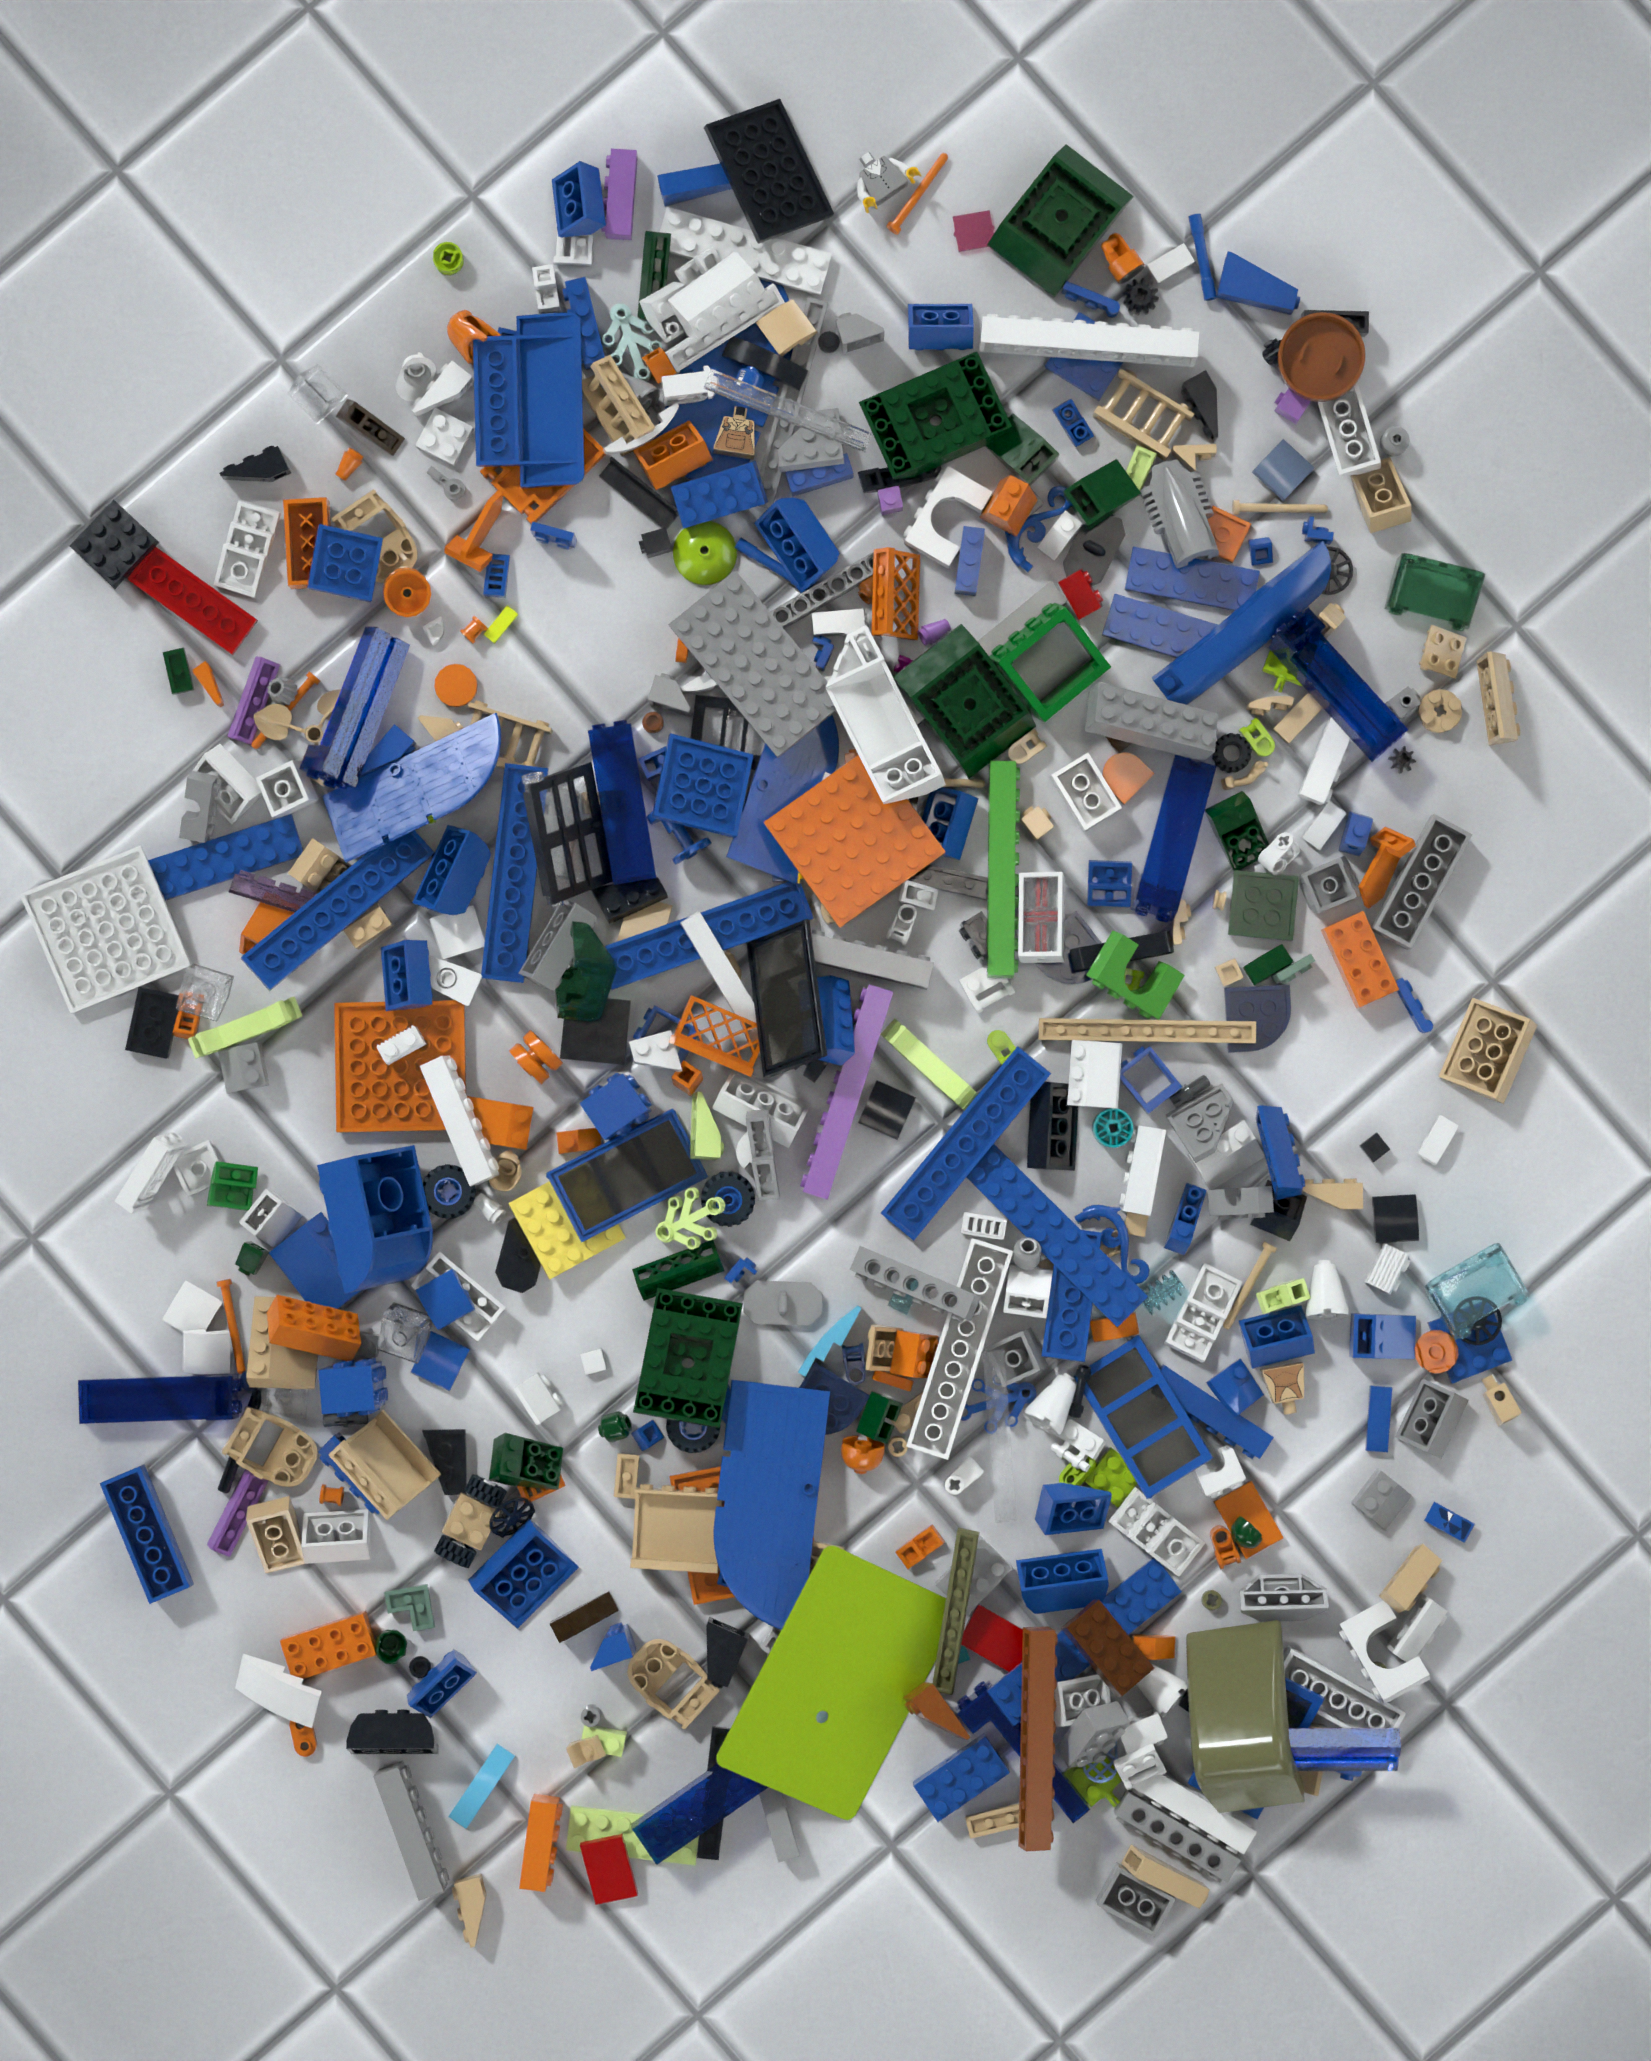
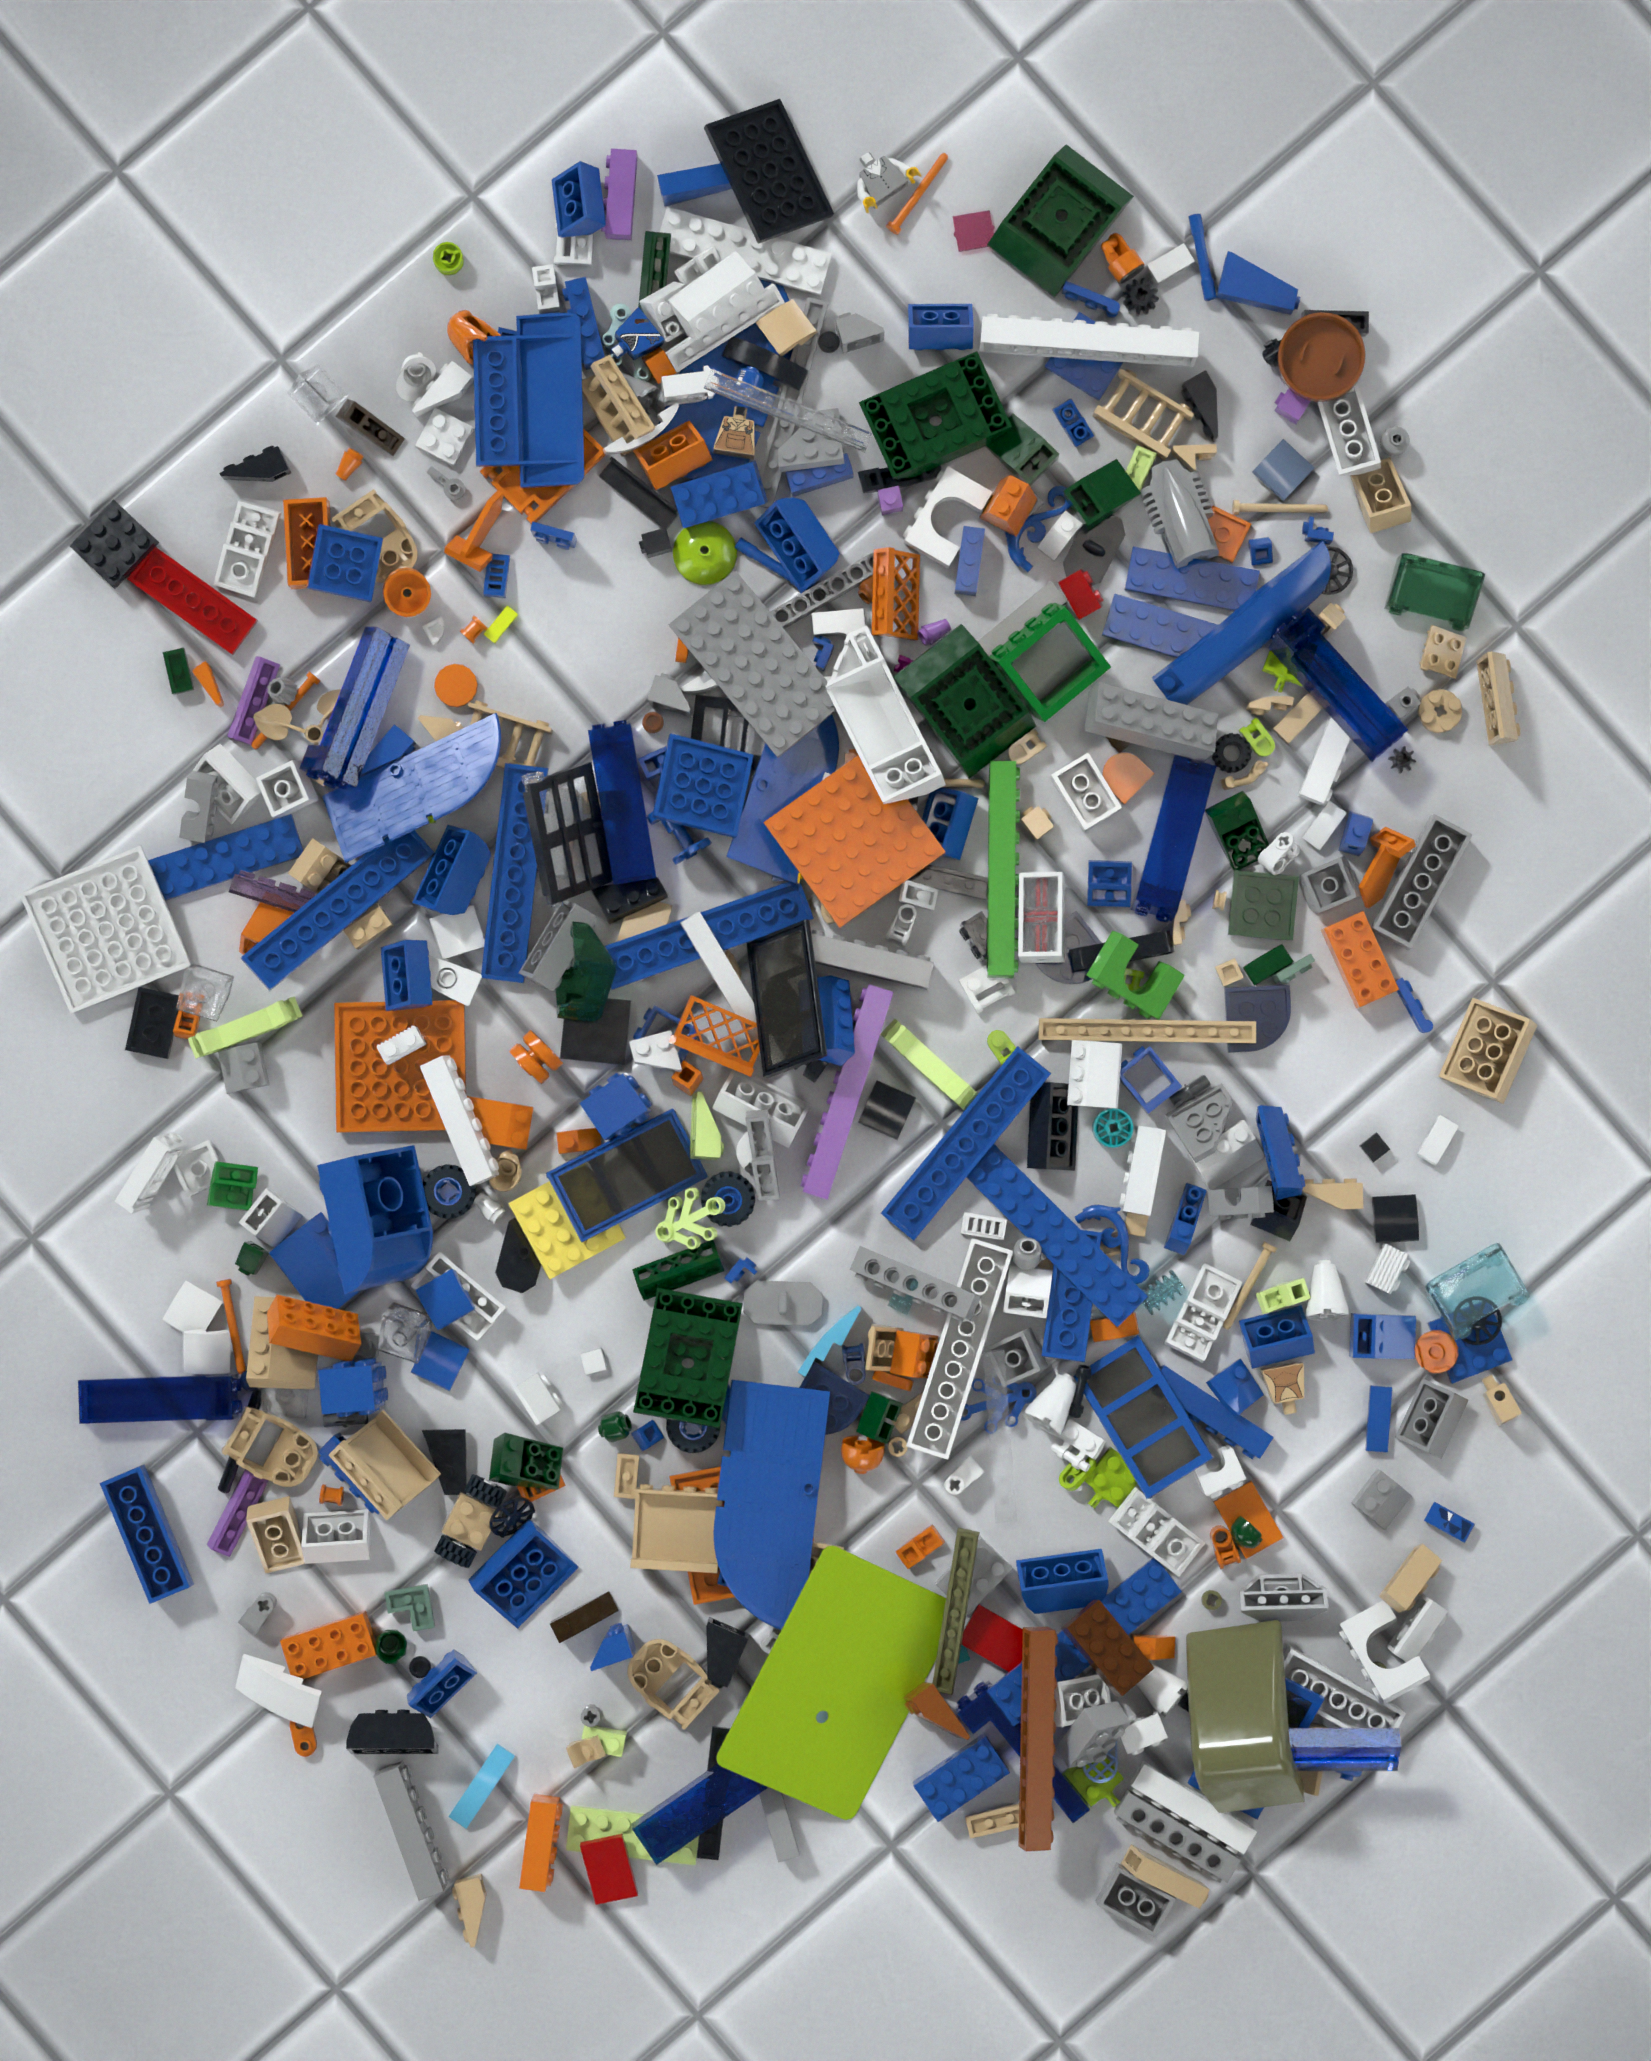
(256, 1614): none -> light grey piece
(636, 337): none -> blue torso
(1071, 1508): blue slope -> none
(1137, 1761): white plate -> none

